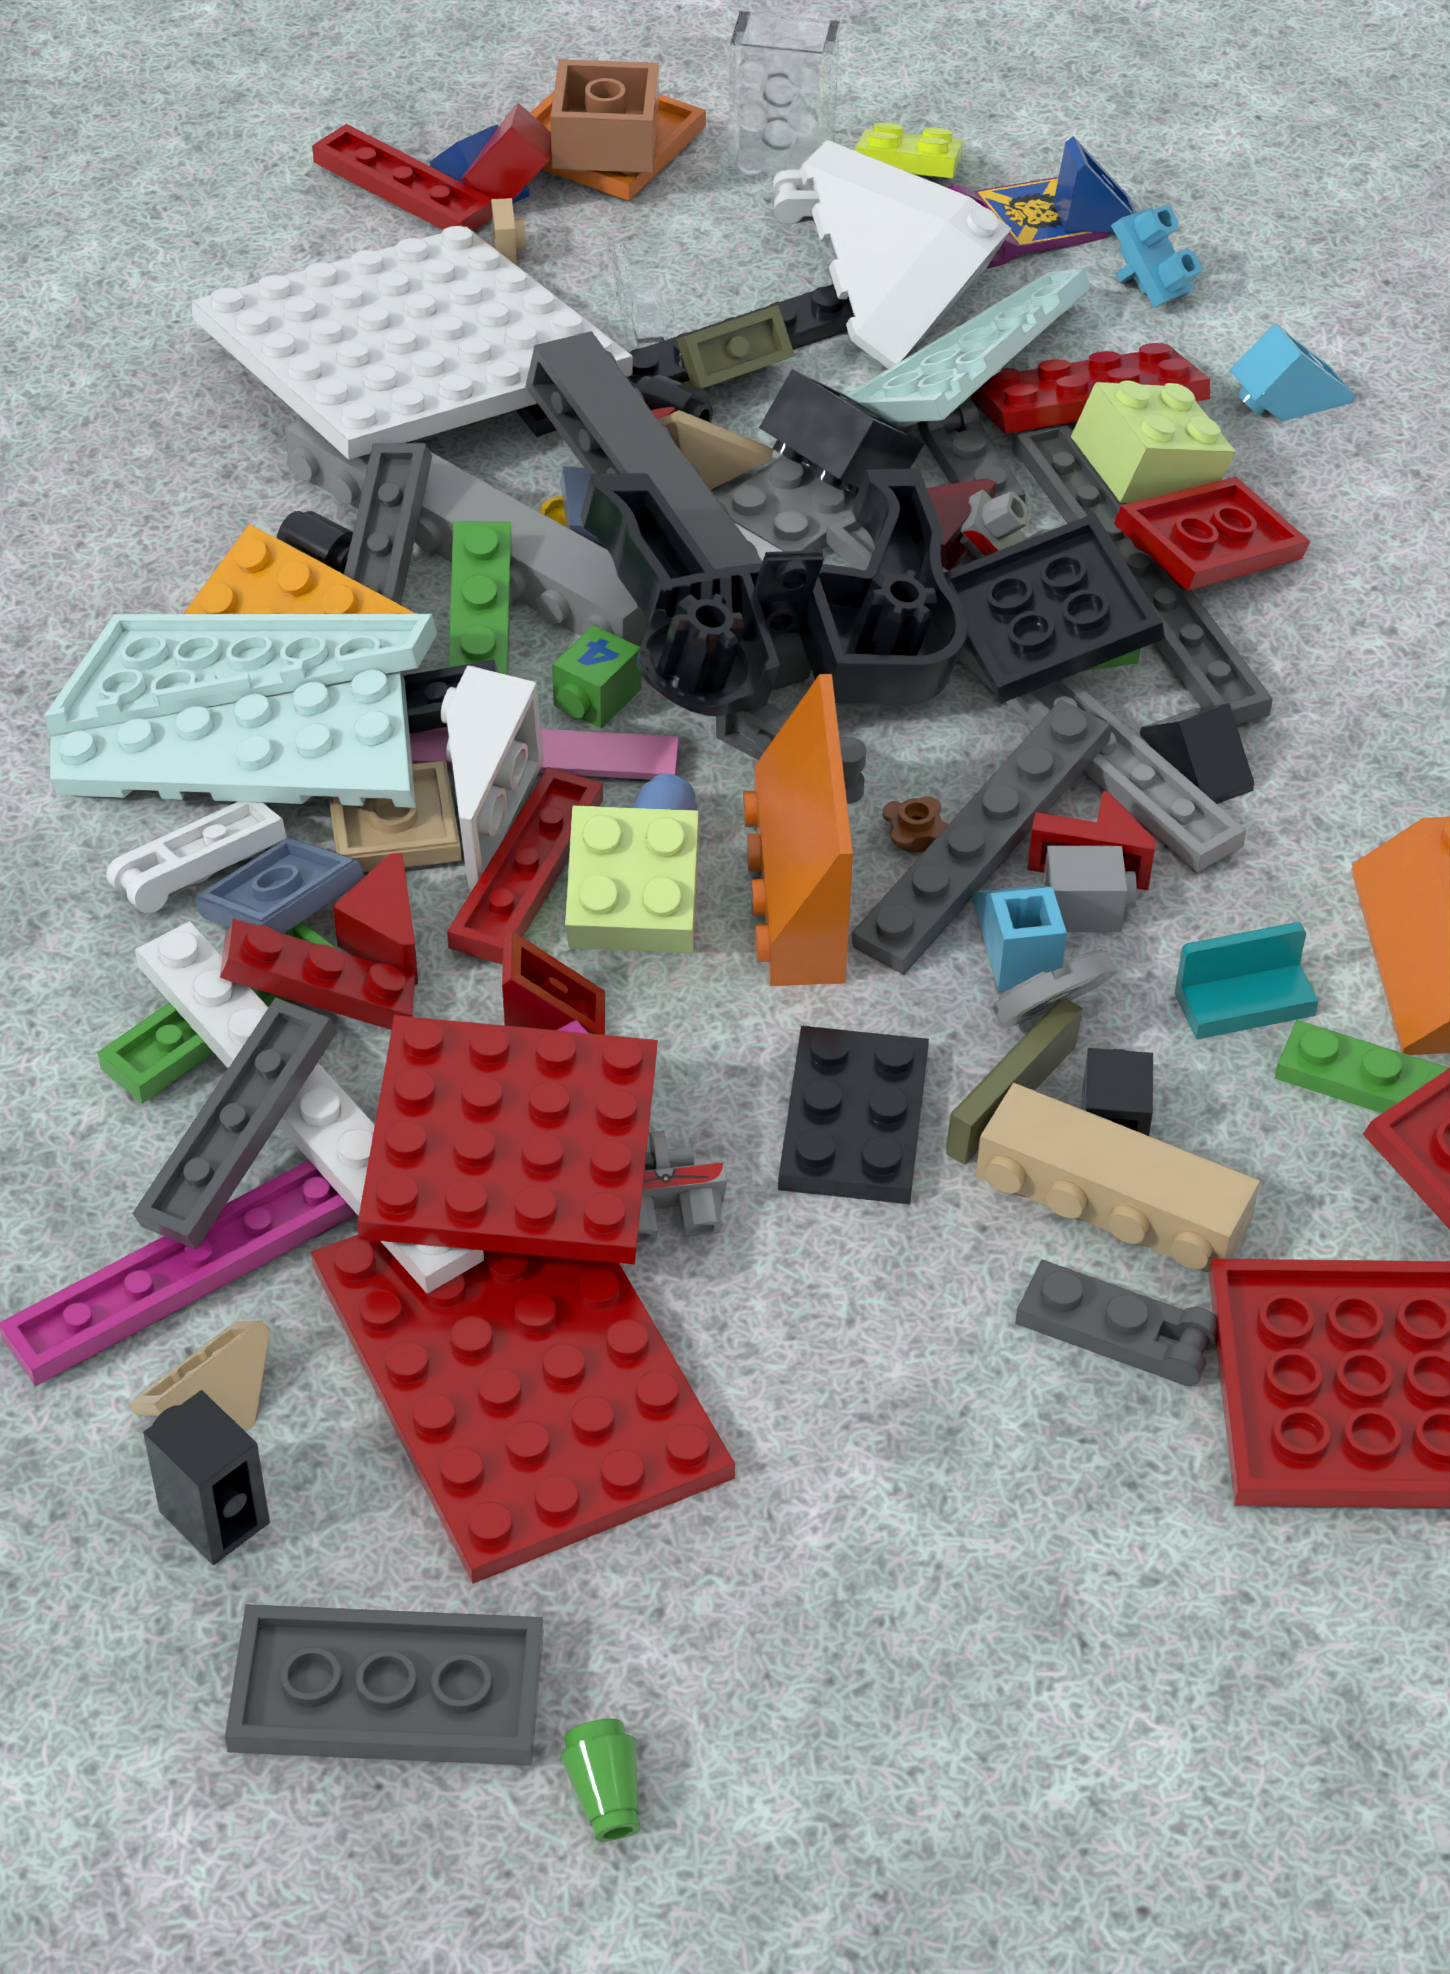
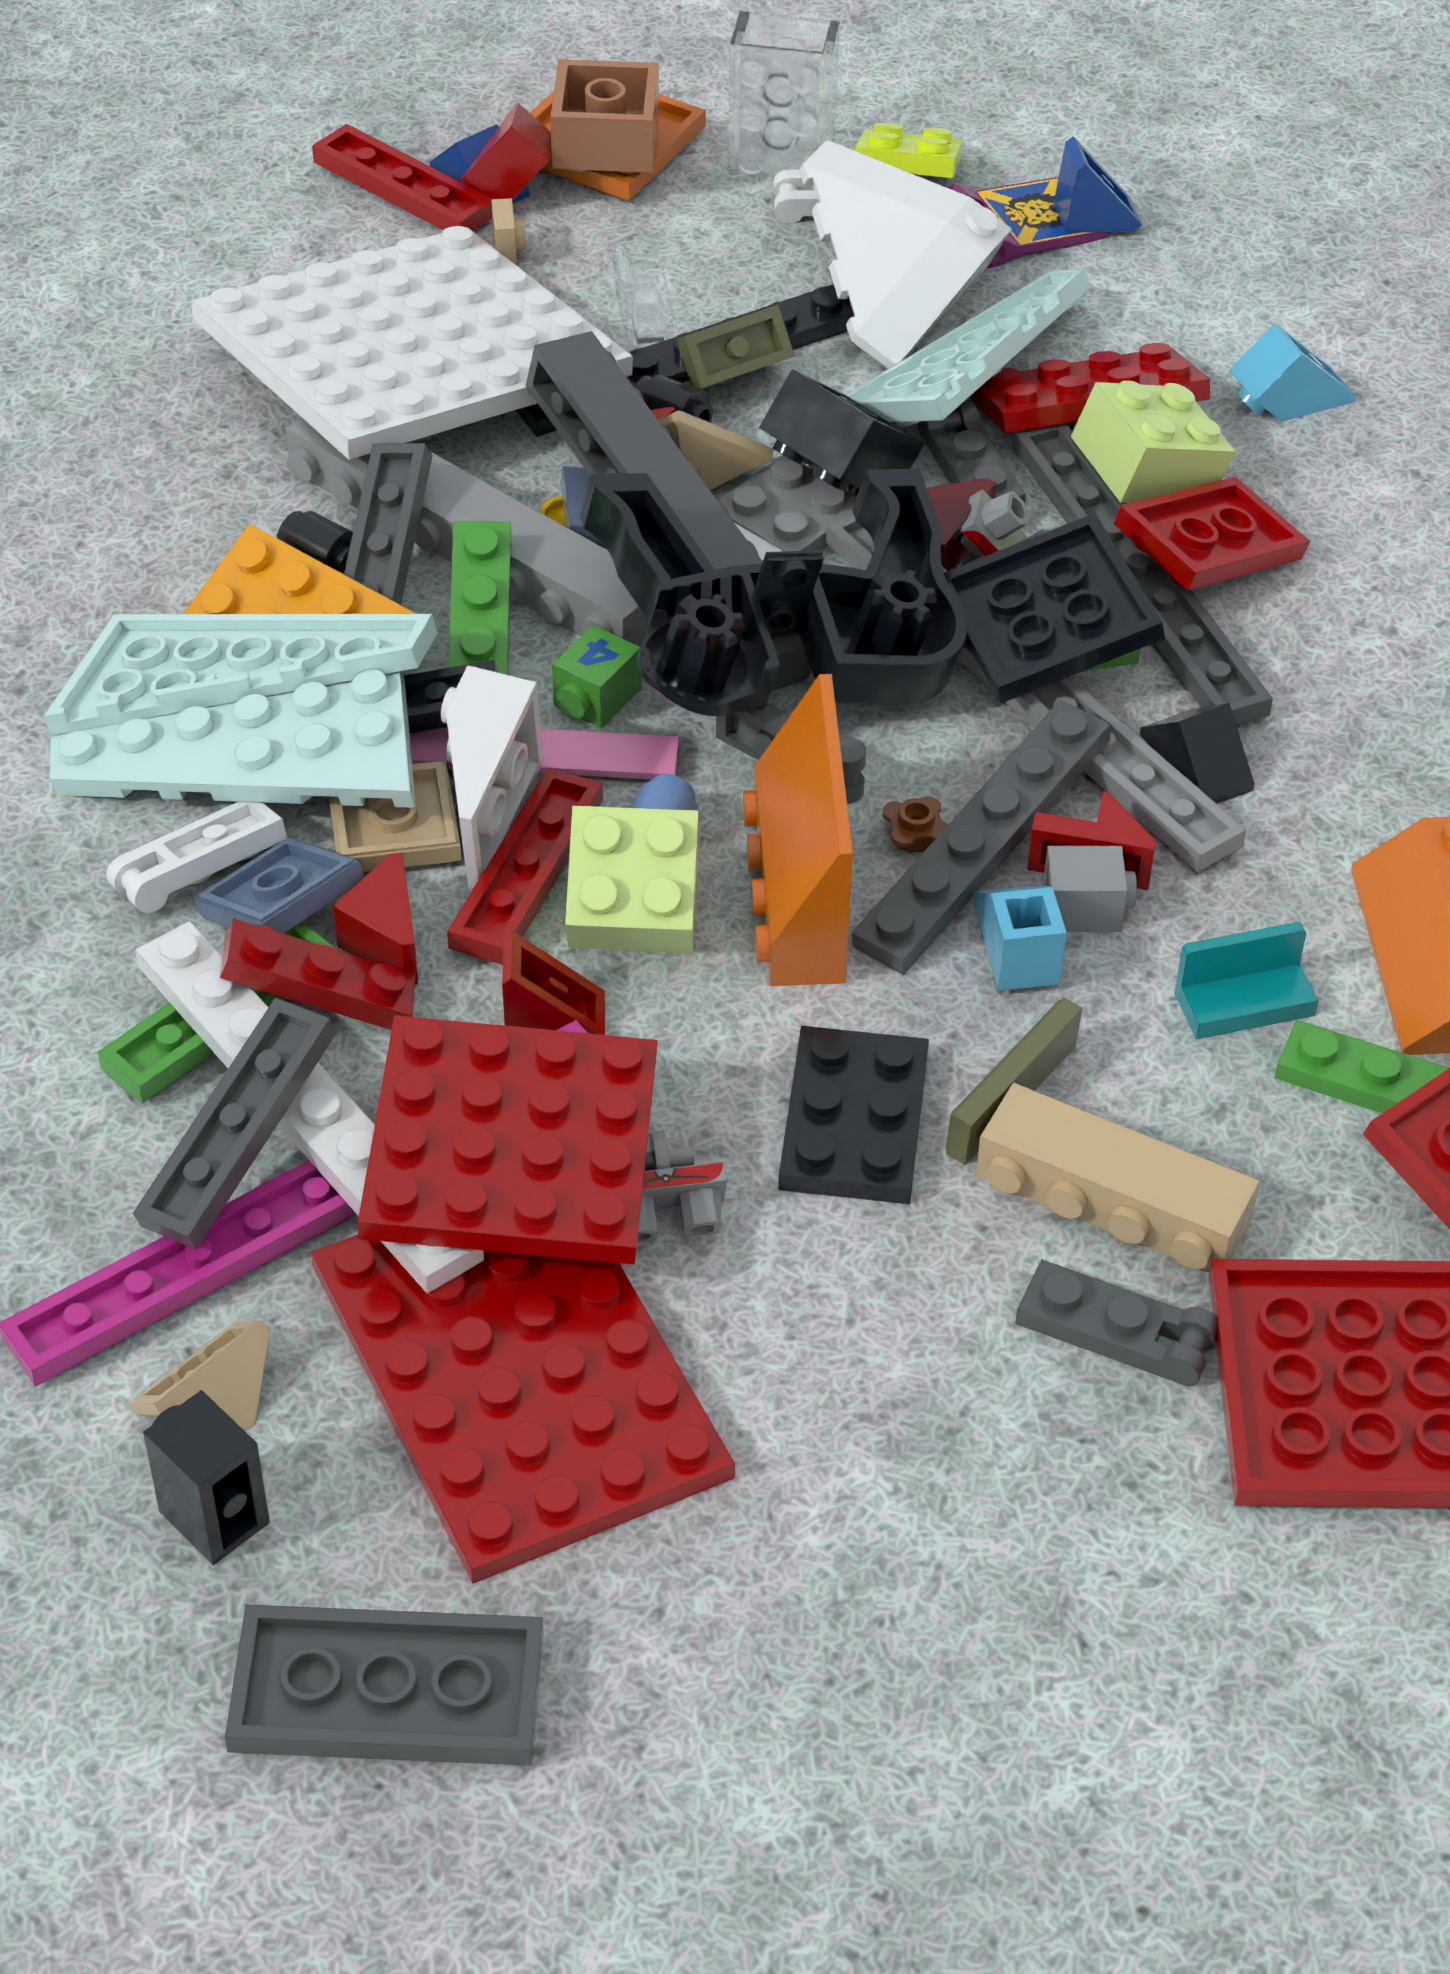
(604, 1775): bright green cone -> none
(1045, 989): light grey tile -> none
(1119, 1087): black brick -> none
(1151, 257): medium azure hips -> none

